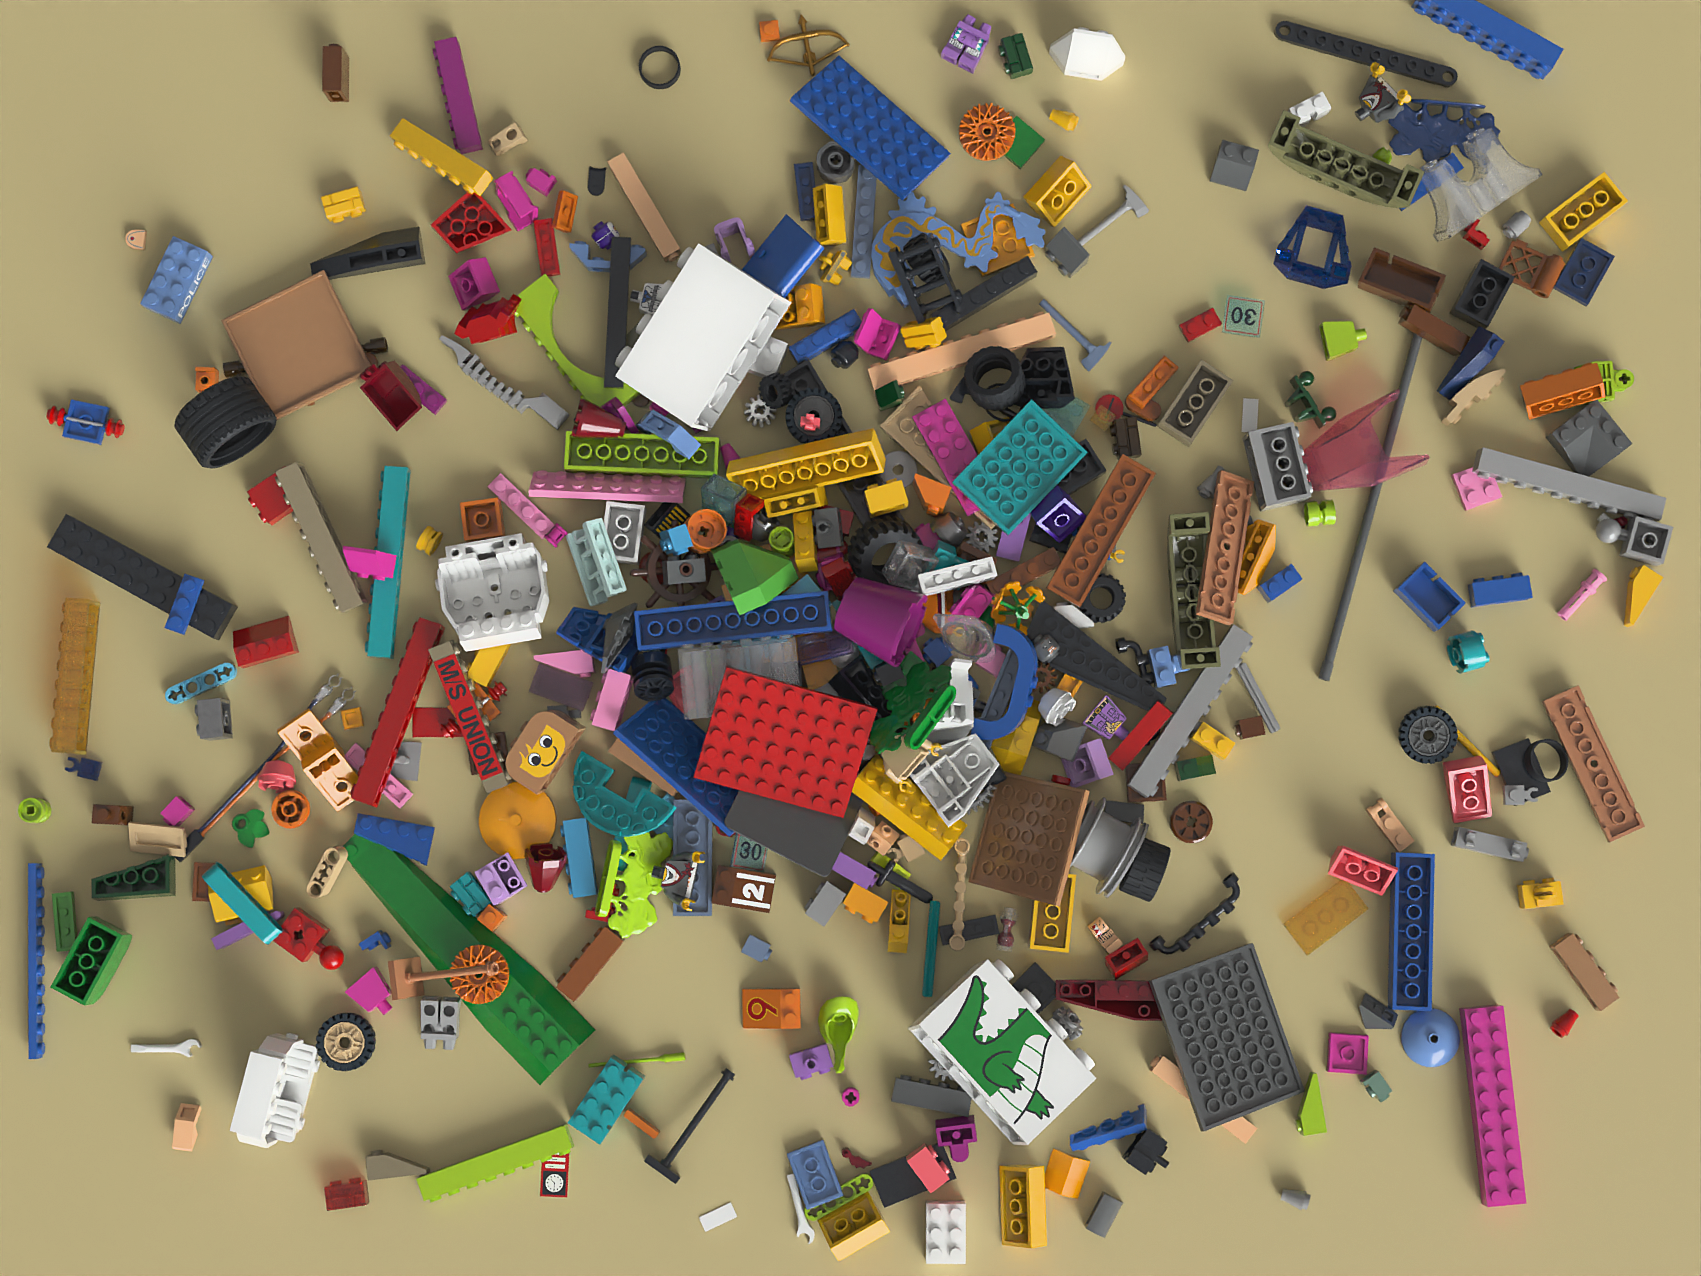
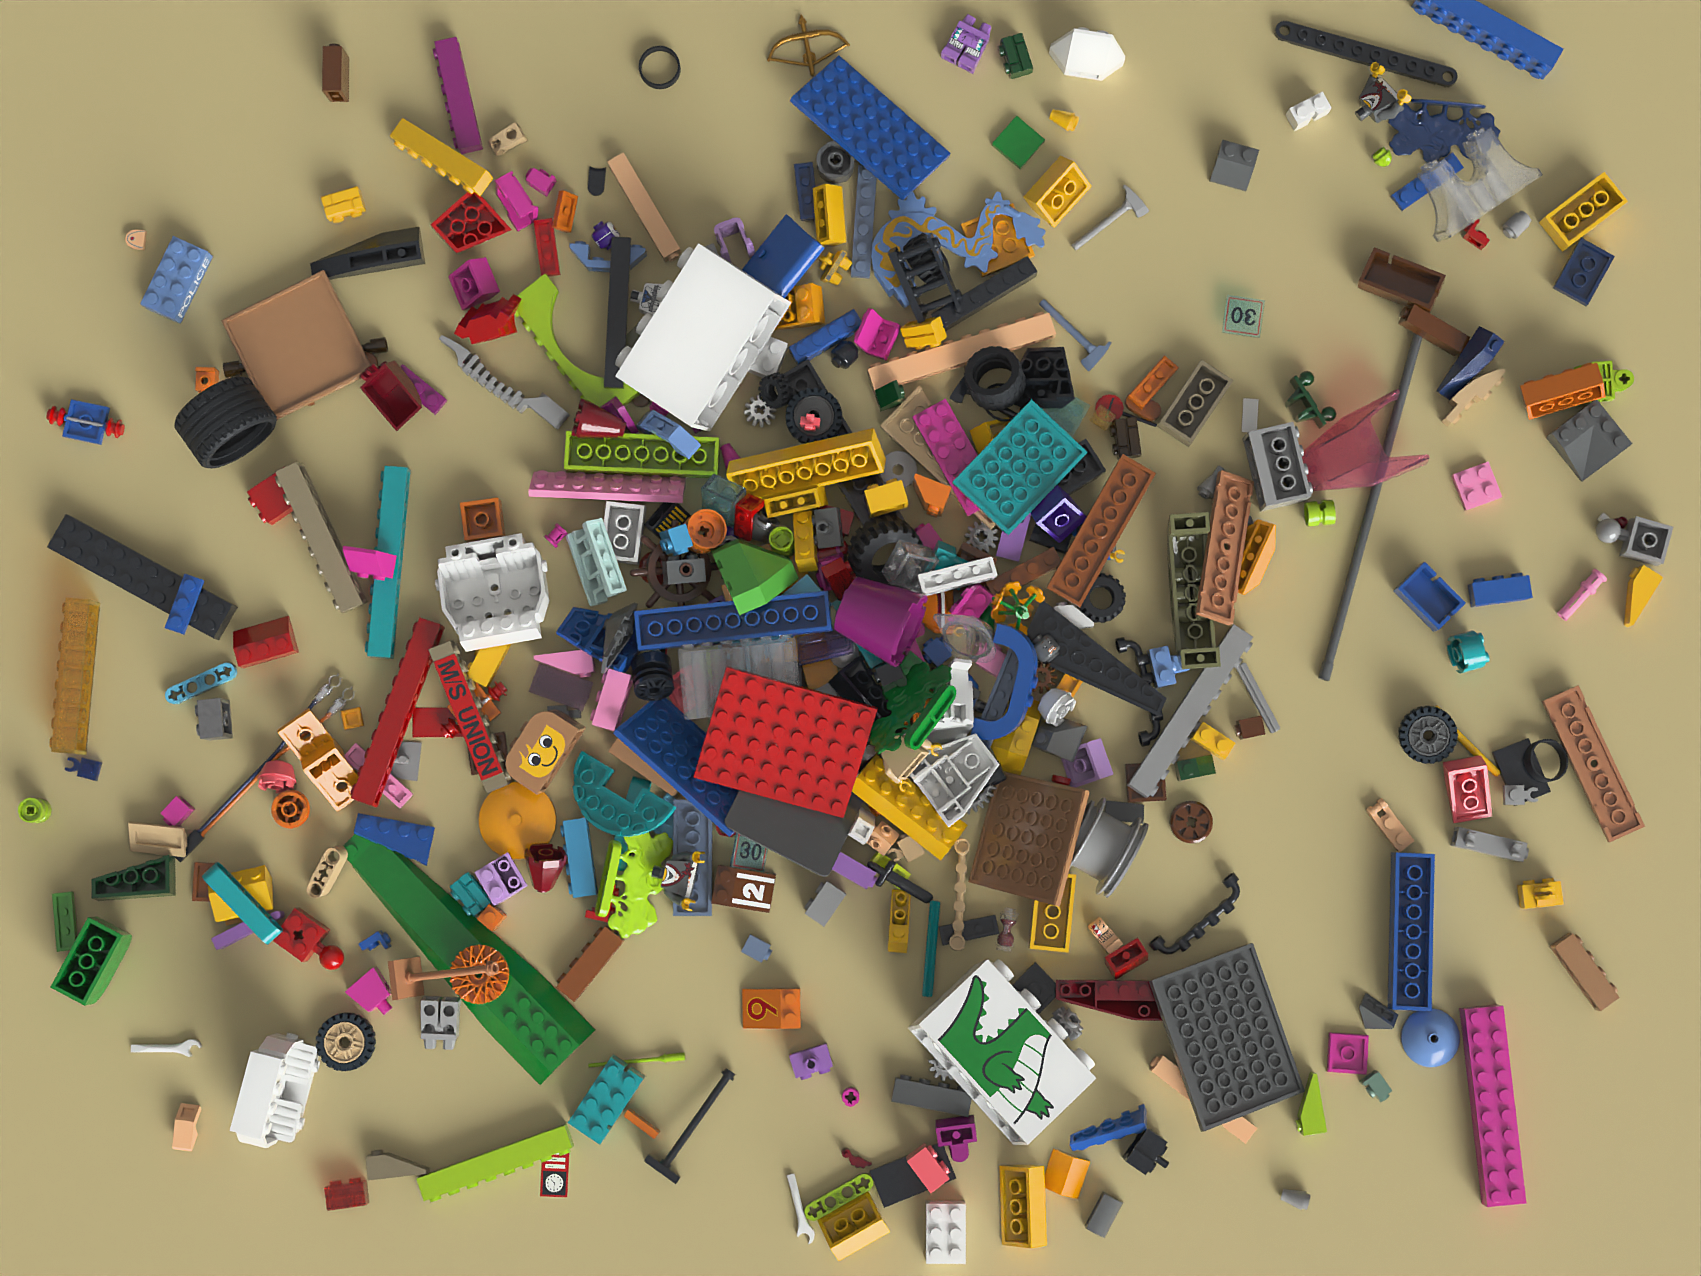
(36, 969): blue plate -> none
(112, 814): reddish brown torso -> none
(253, 827): green plate -> none
(429, 540): yellow wheel -> none
(521, 506): bright pink plate -> none
(718, 1217): white sticker -> none
(769, 31): orange plate -> none
(815, 1174): medium blue tile -> none
(837, 1024): lime hat -> none
(865, 902): light orange brick -> none
(949, 528): flat silver cone -> none
(989, 119): orange wheel -> none
(1066, 253): dark grey slope -> none
(1106, 720): torso -> none
(1140, 735): red tile -> none
(1146, 870): black tyre -> none
(1200, 325): red plate -> none
(1279, 583): blue brick -> none
(1325, 916): clear yellow tile -> none
(1333, 272): clear blue windscreen -> none
(1340, 338): lime torso -> none
(1342, 166): olive slope -> none
(1361, 870): coral slope -> none
(1482, 294): black brick -> none
(1545, 275): dark orange piece -> none
(1563, 1024): red cone -> none
(1568, 485): light grey brick -> none

